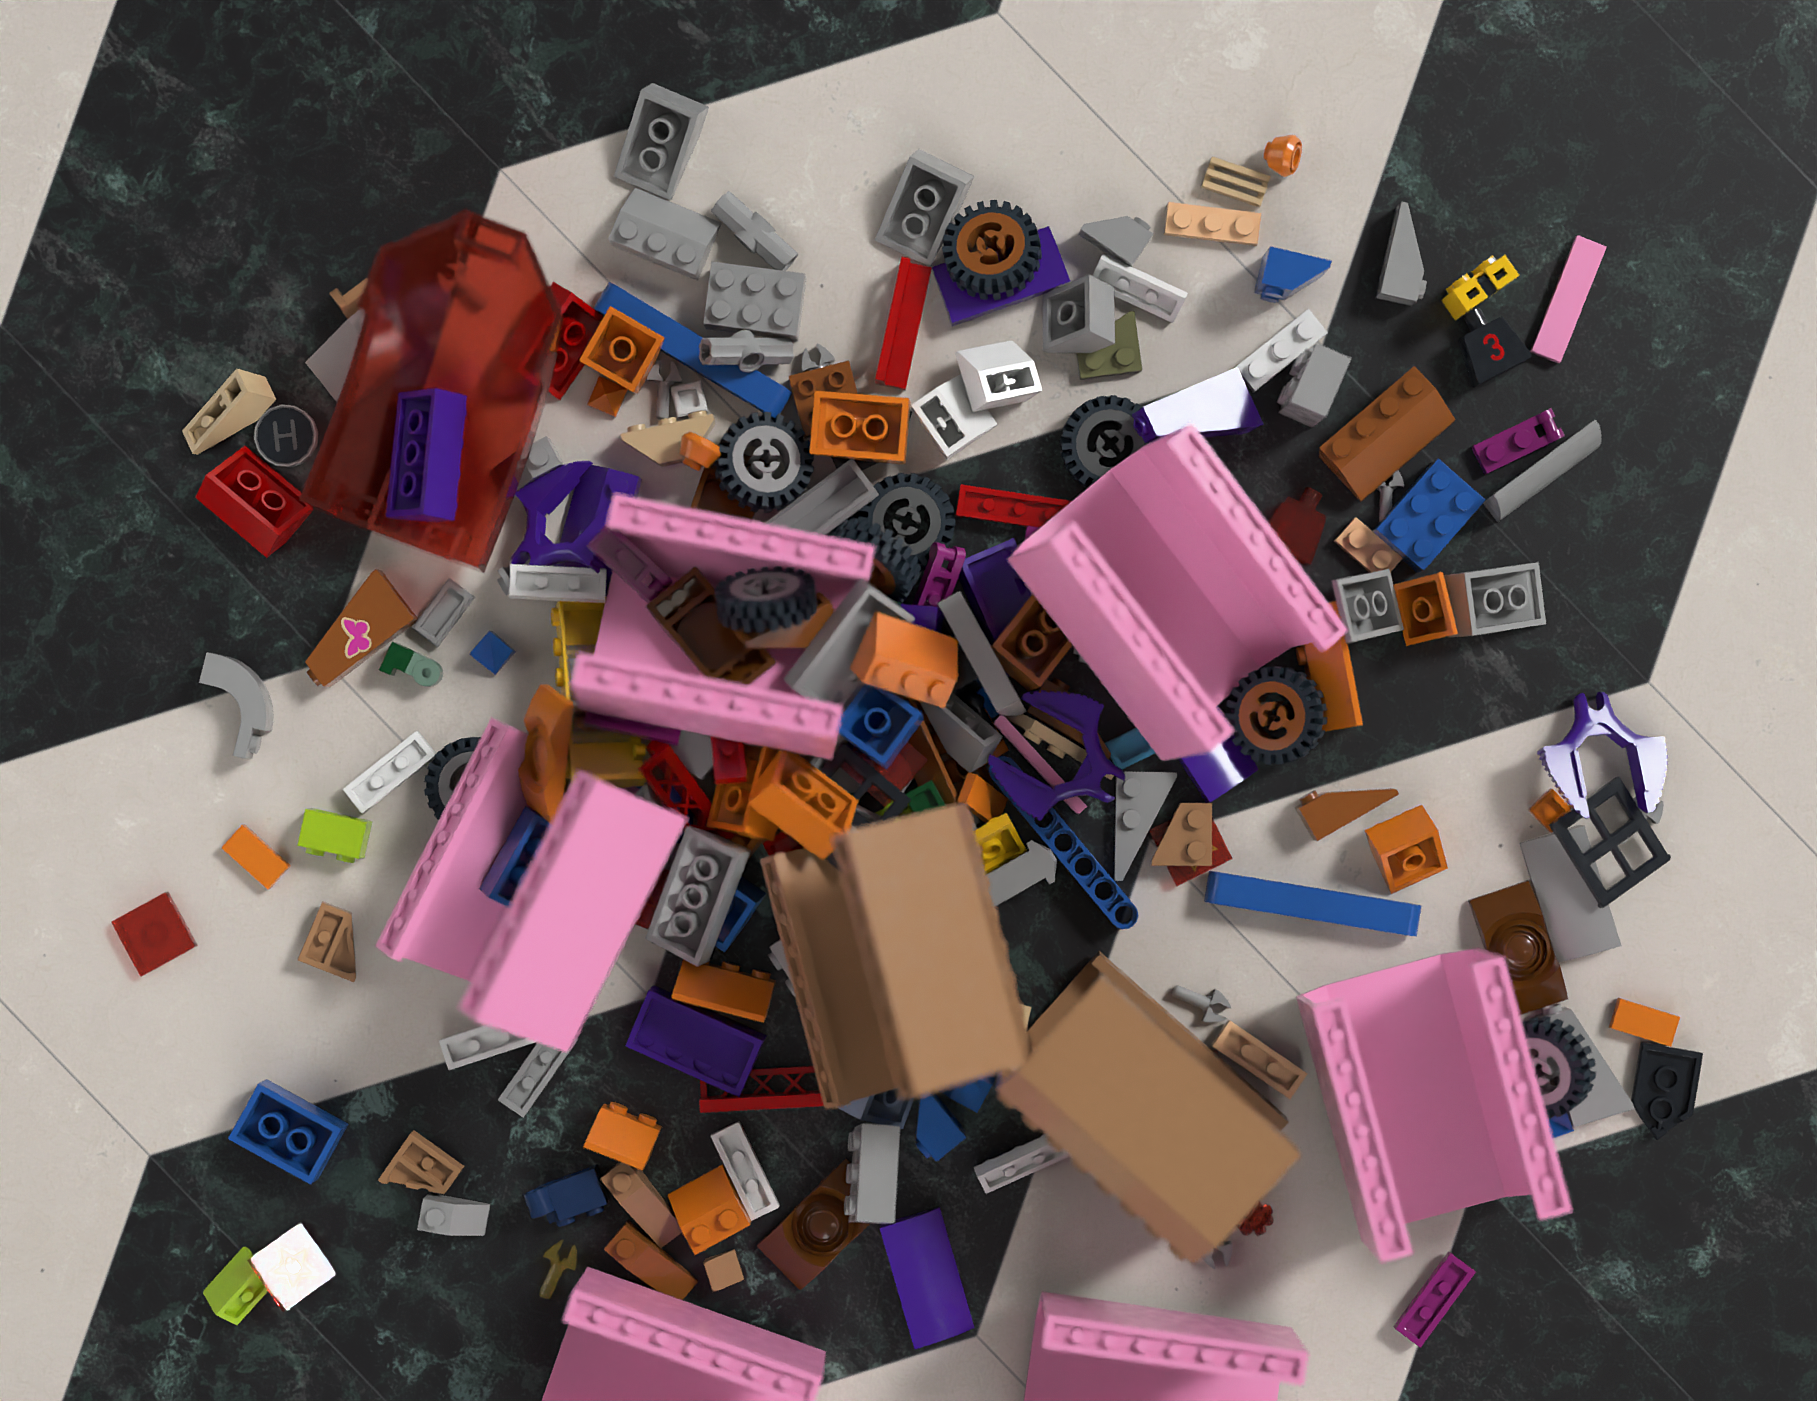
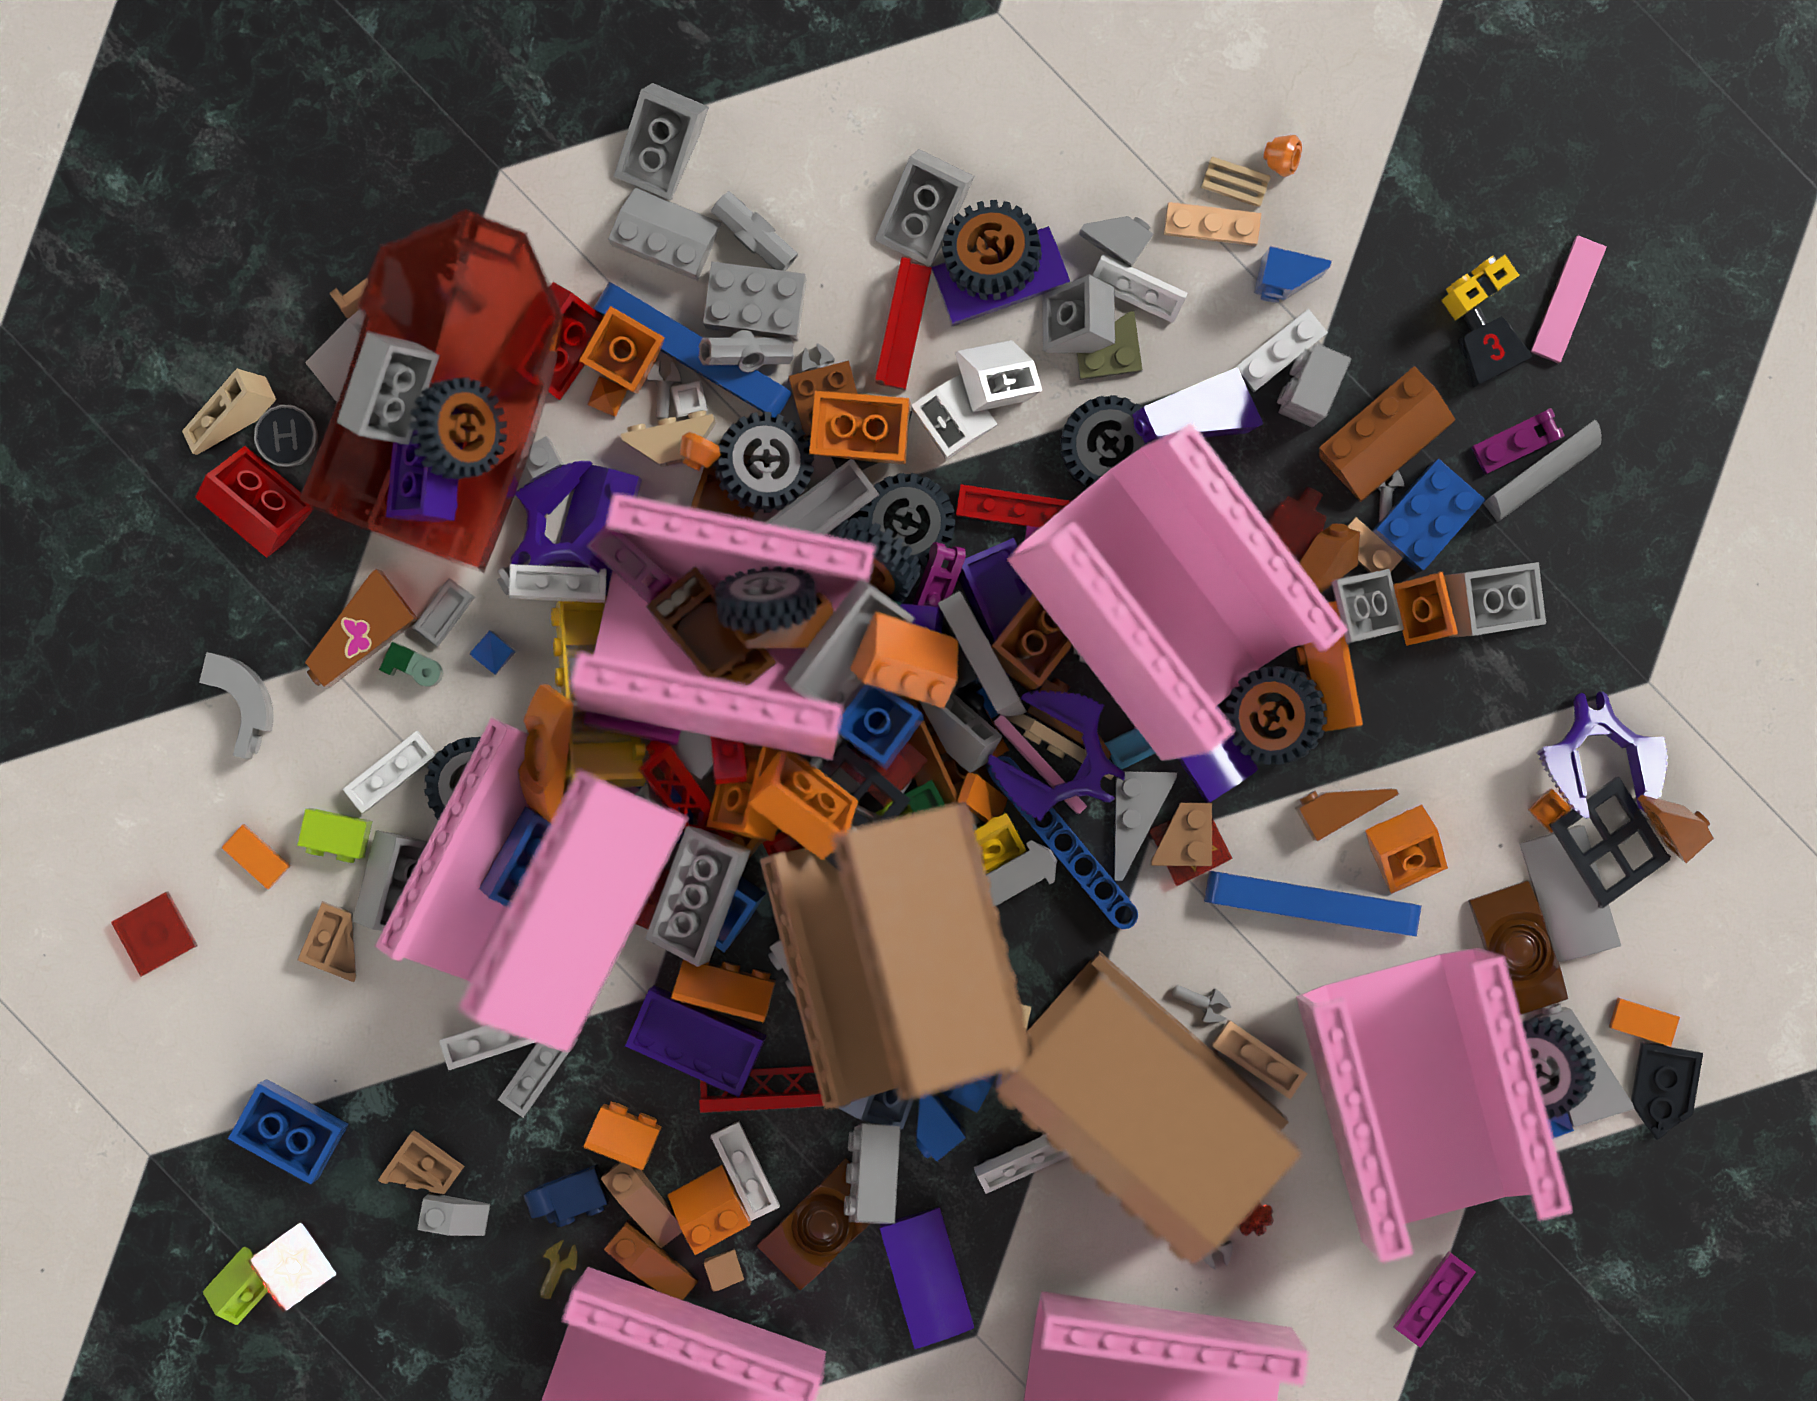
(385, 388): none -> light grey brick
(385, 877): none -> light grey slope
(441, 431): none -> wheel
(1331, 555): none -> dark orange slope
(1402, 265): light grey slope -> none
(1677, 826): none -> dark orange slope

